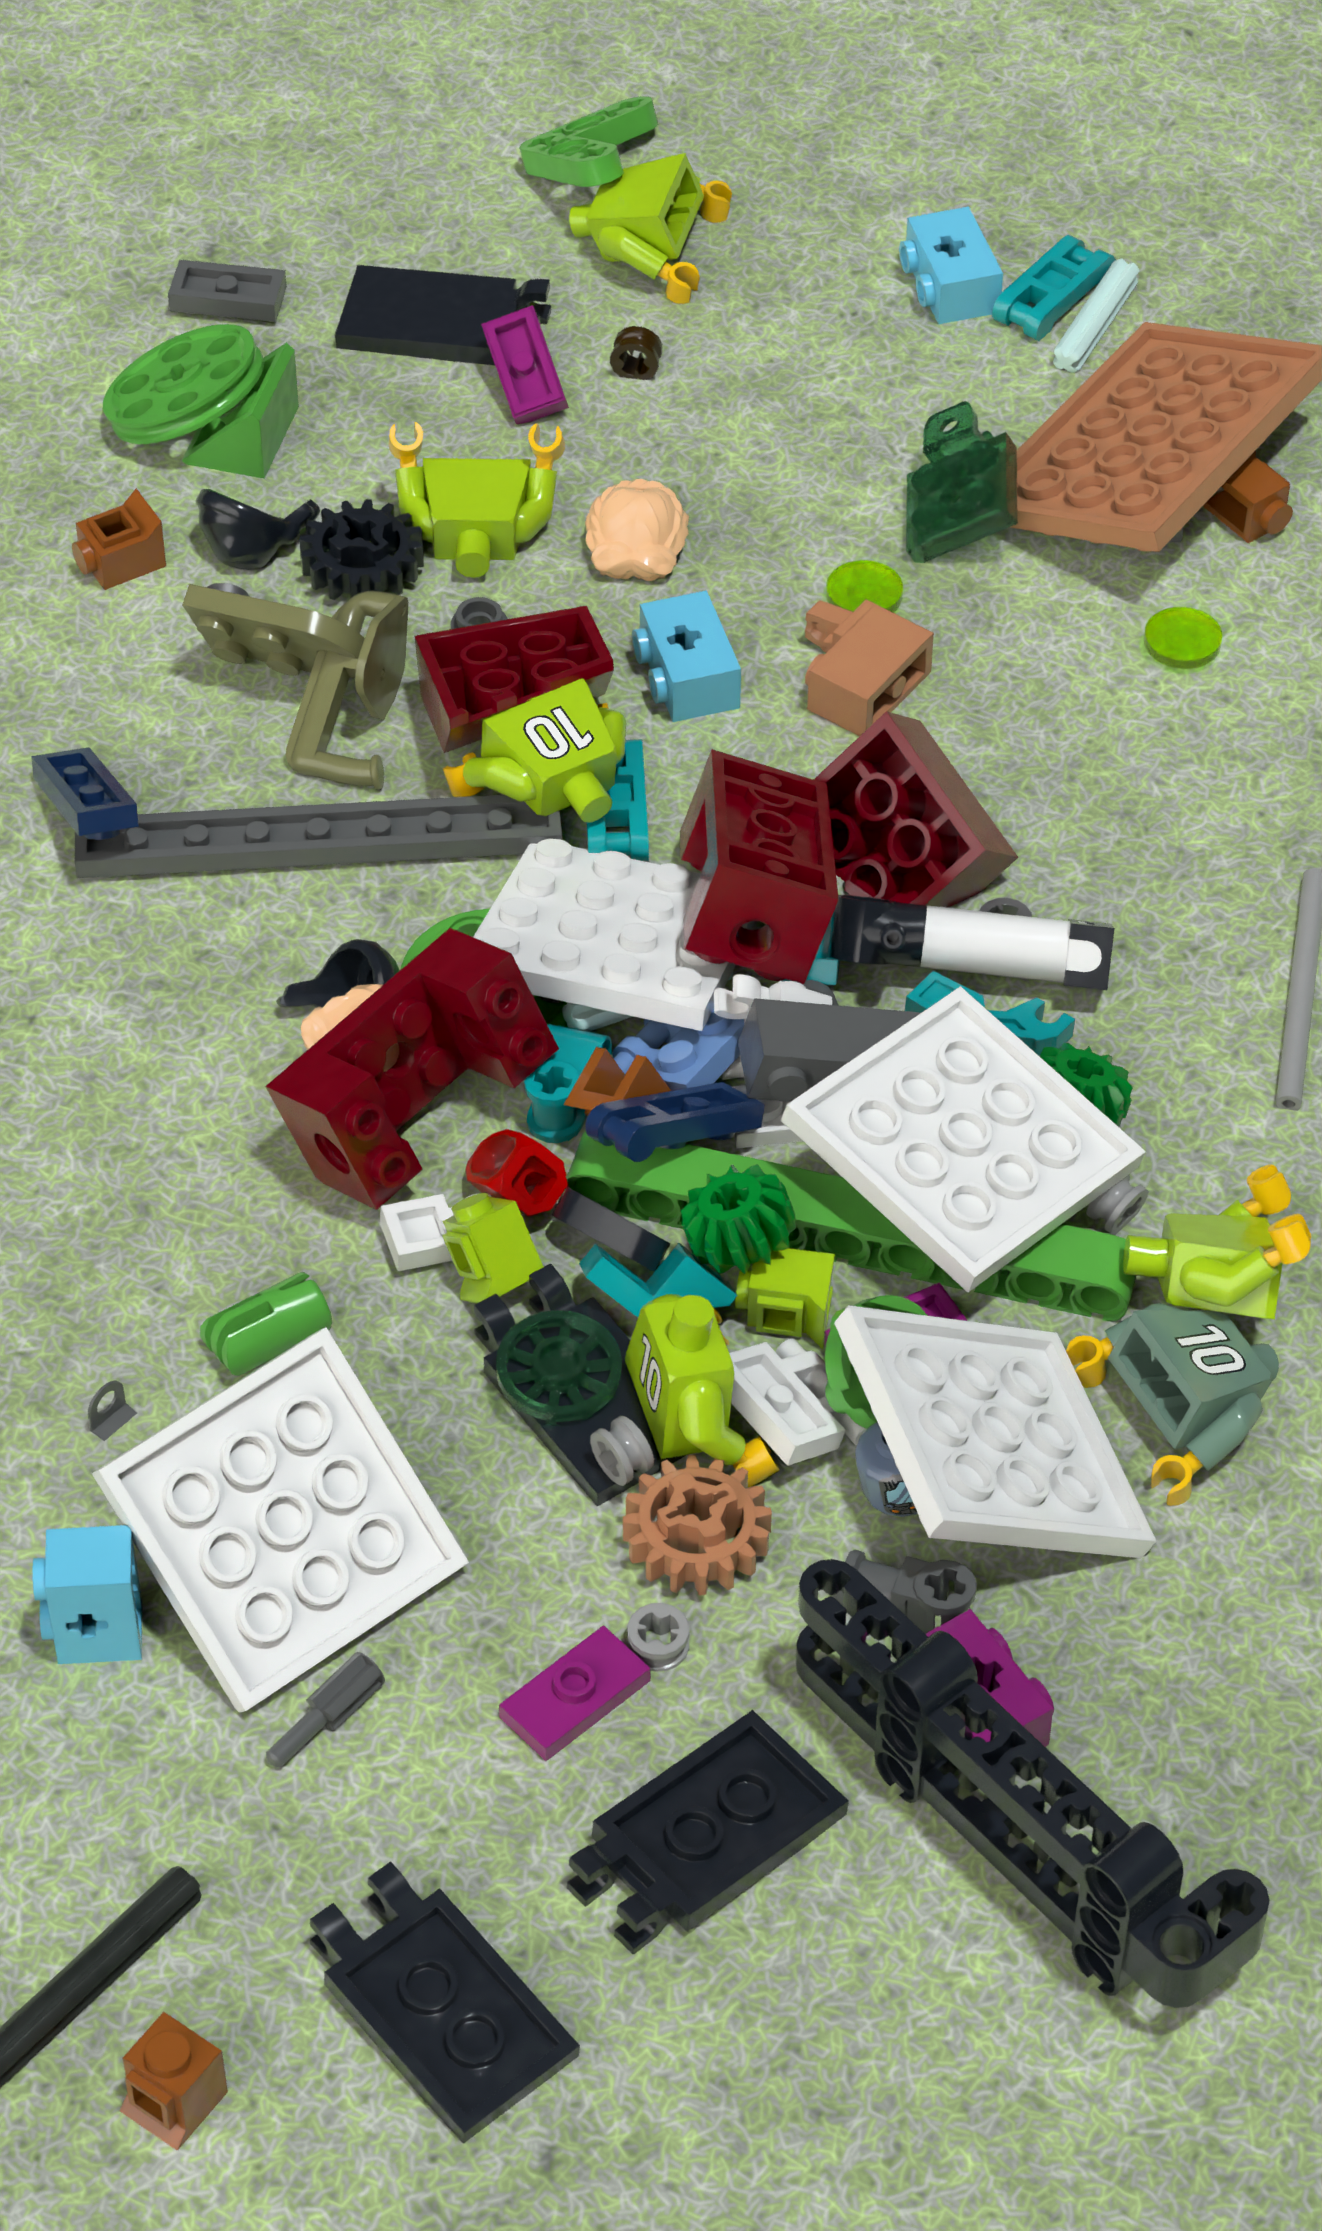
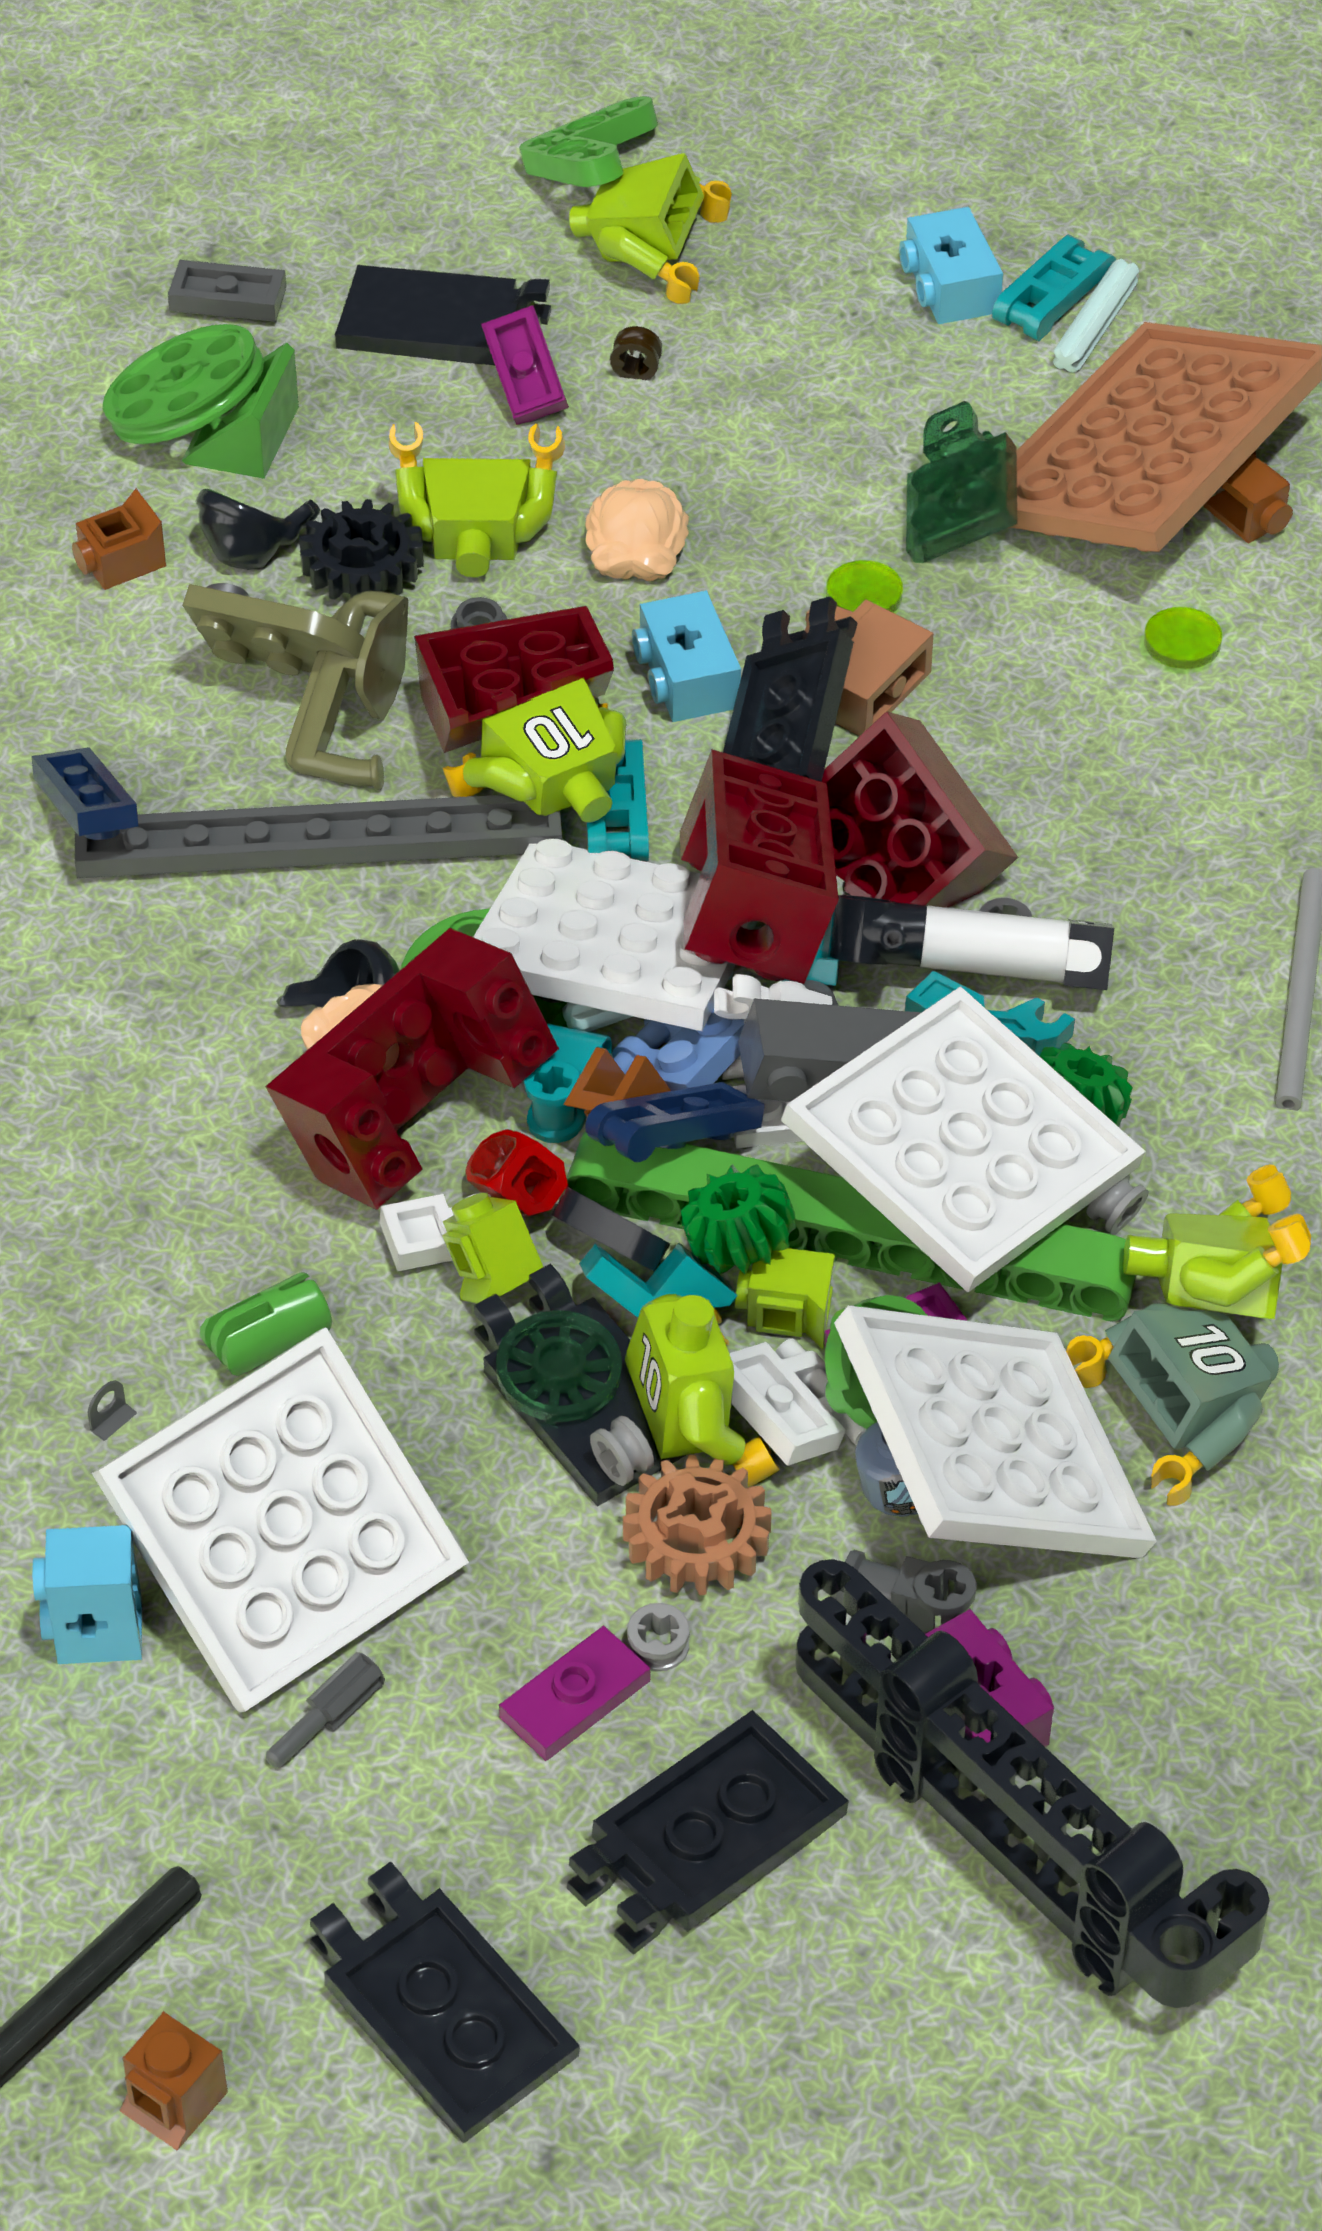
(793, 692): none -> black tile

